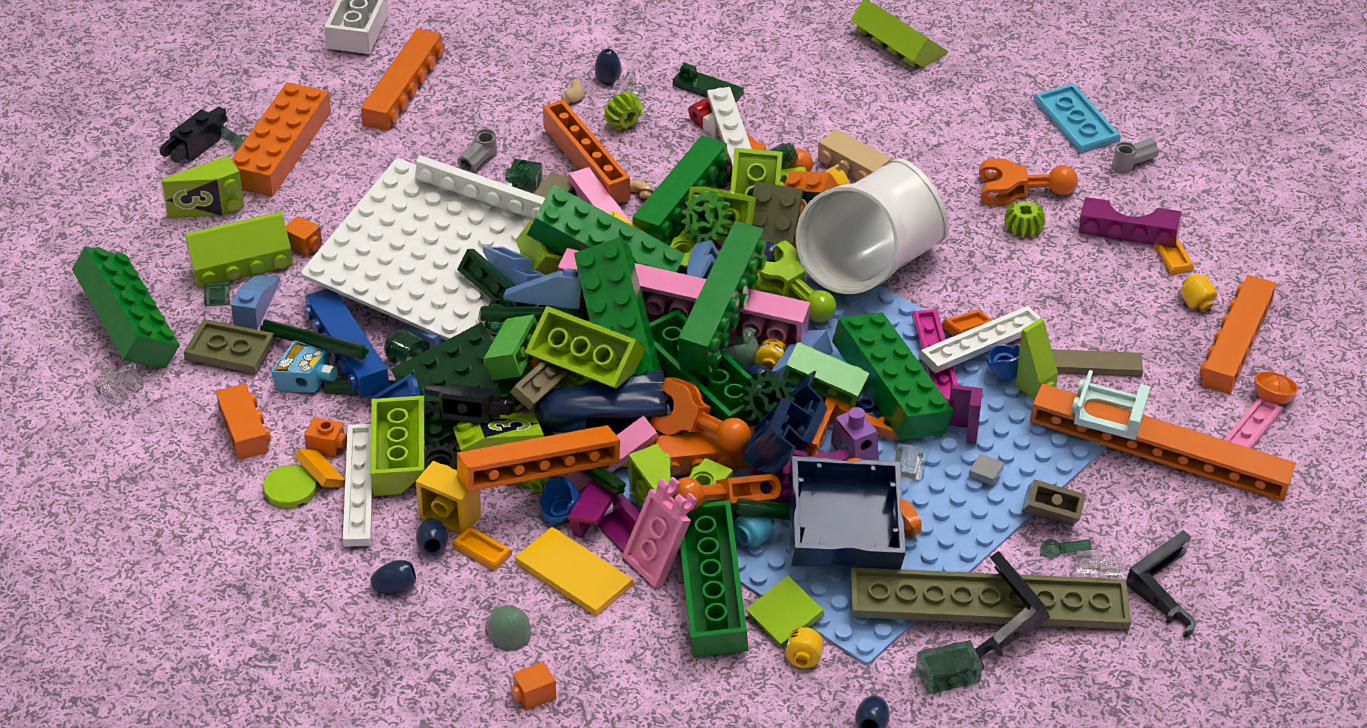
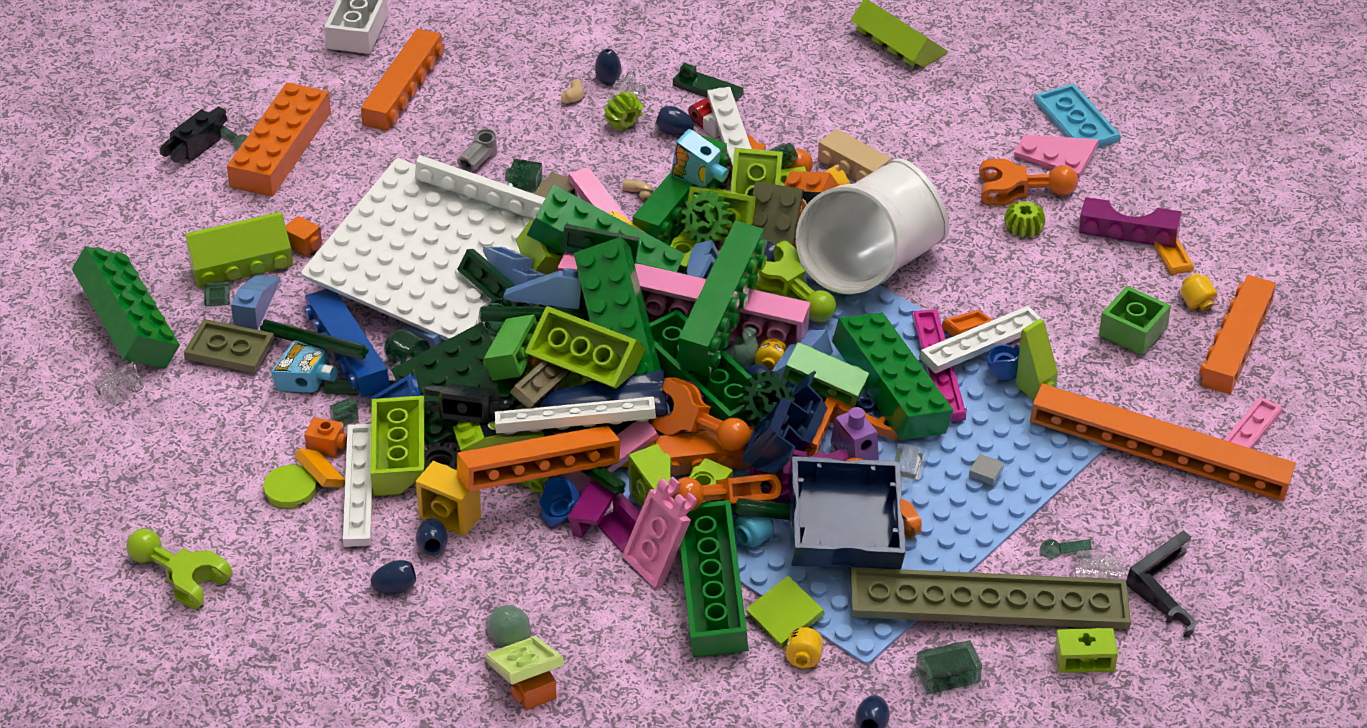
(182, 570): none -> lime piece
(204, 190): lime slope -> none
(243, 421): orange brick -> none
(345, 411): none -> clear green tile
(482, 548): light orange tile -> none
(524, 659): none -> yellowish green tile
(574, 571): yellow tile -> none
(575, 415): none -> white plate
(580, 238): none -> dark green hinge
(585, 149): orange brick -> none
(674, 120): none -> dark blue animal
(697, 160): none -> medium azure torso
(967, 407): magenta panel -> none
(1022, 622): black hinge -> none
(1053, 502): dark tan brick -> none
(1057, 151): none -> bright pink wing
(1086, 650): none -> lime brick
(1094, 392): light aqua panel -> none
(1099, 362): dark tan tile -> none
(1129, 154): light grey piece -> none
(1134, 320): none -> bright green brick
(1275, 387): orange hat -> none

